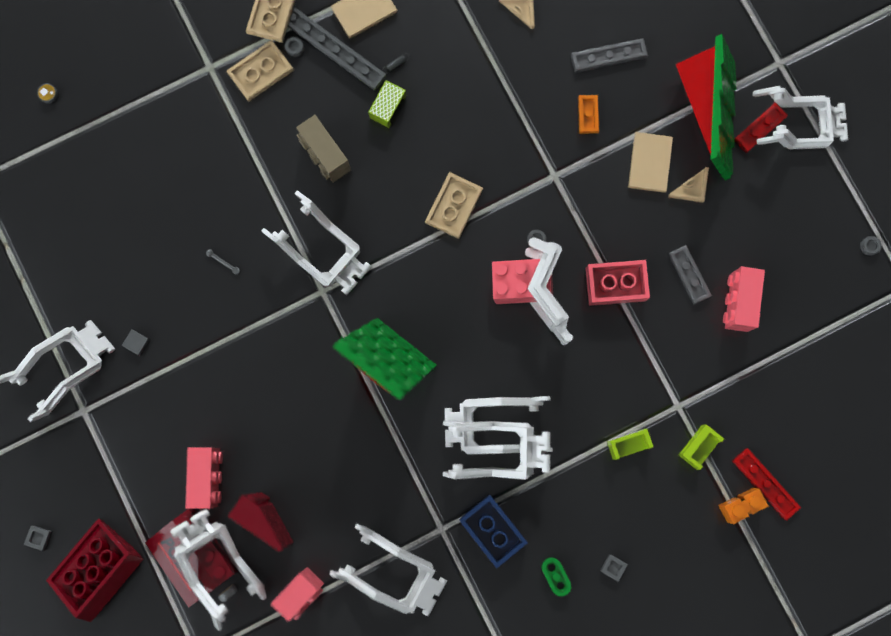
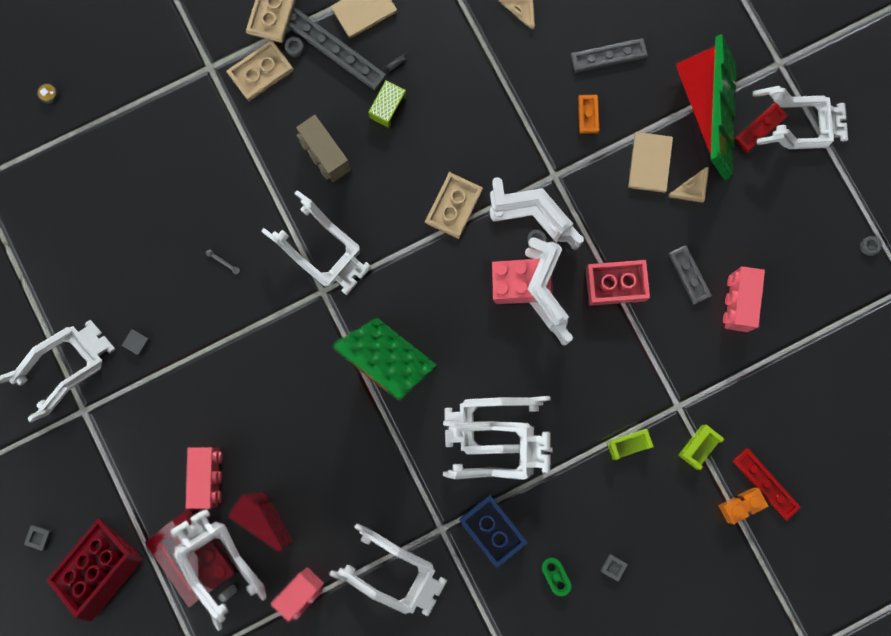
(536, 204): none -> white piece

